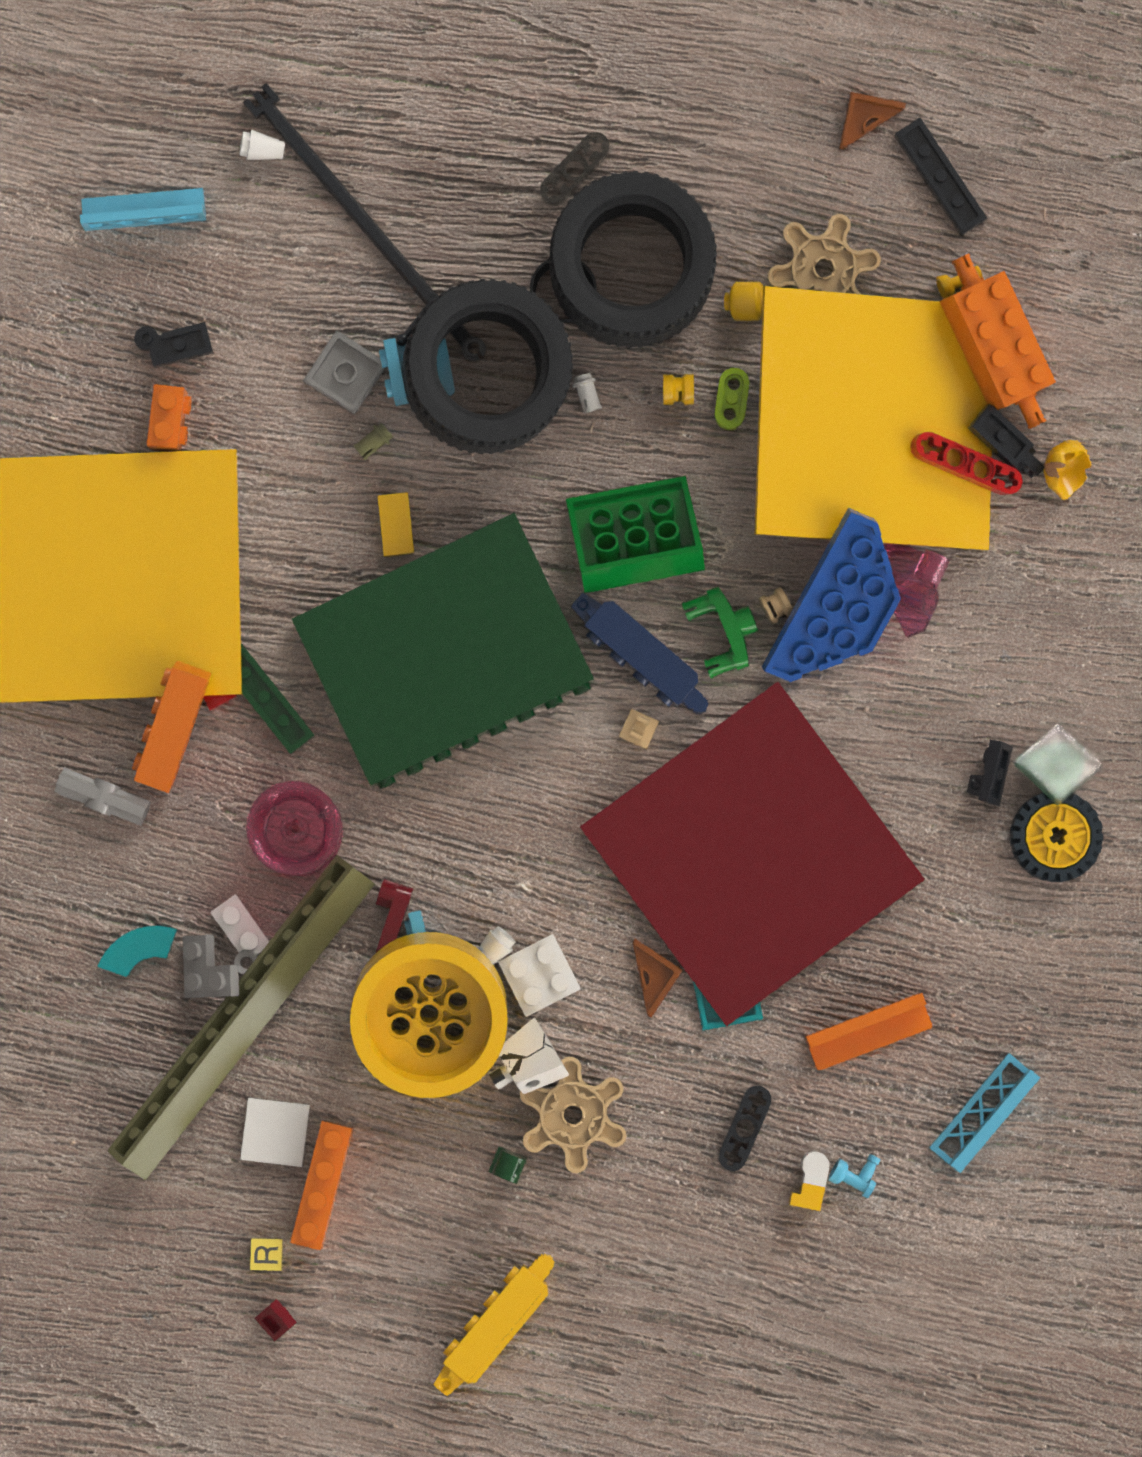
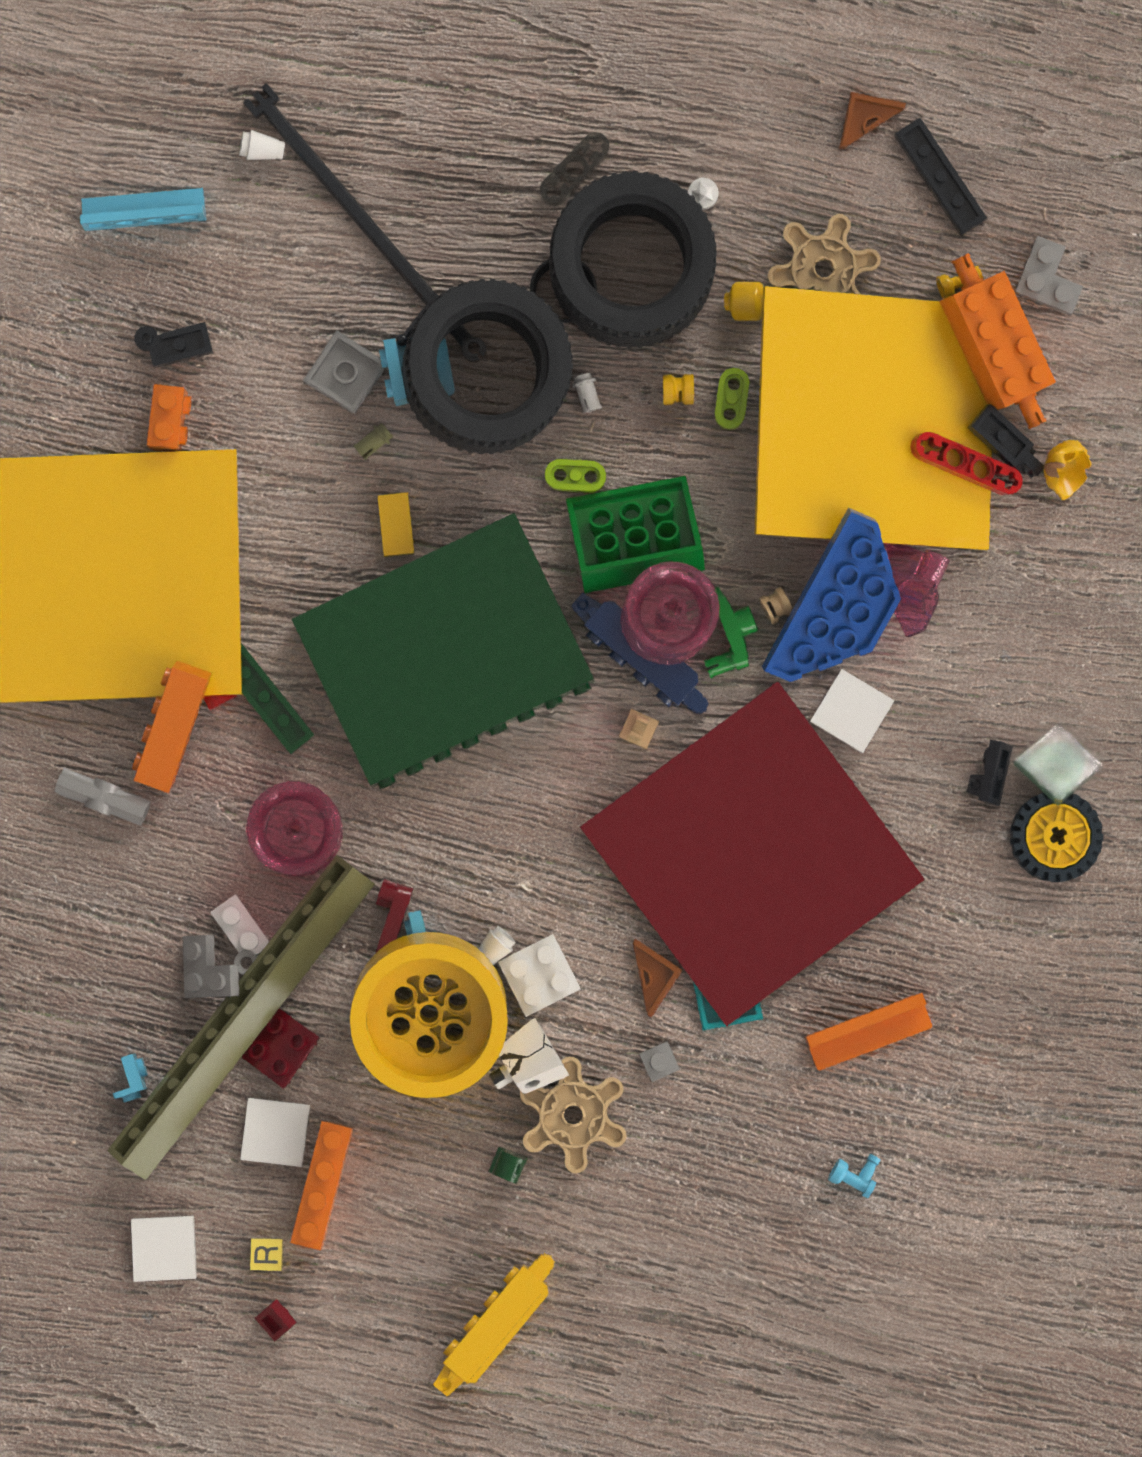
(135, 1072): none -> medium azure bracket
(136, 947): teal tile -> none
(163, 1248): none -> white tile
(281, 1048): none -> dark red hinge
(575, 475): none -> lime plate
(659, 1061): none -> light grey plate
(665, 590): none -> clear pink piece
(705, 192): none -> white tile
(728, 1146): black beam -> none
(813, 1184): leg -> none
(852, 711): none -> white tile
(993, 1120): medium azure fence -> none
(1040, 282): none -> light grey plate

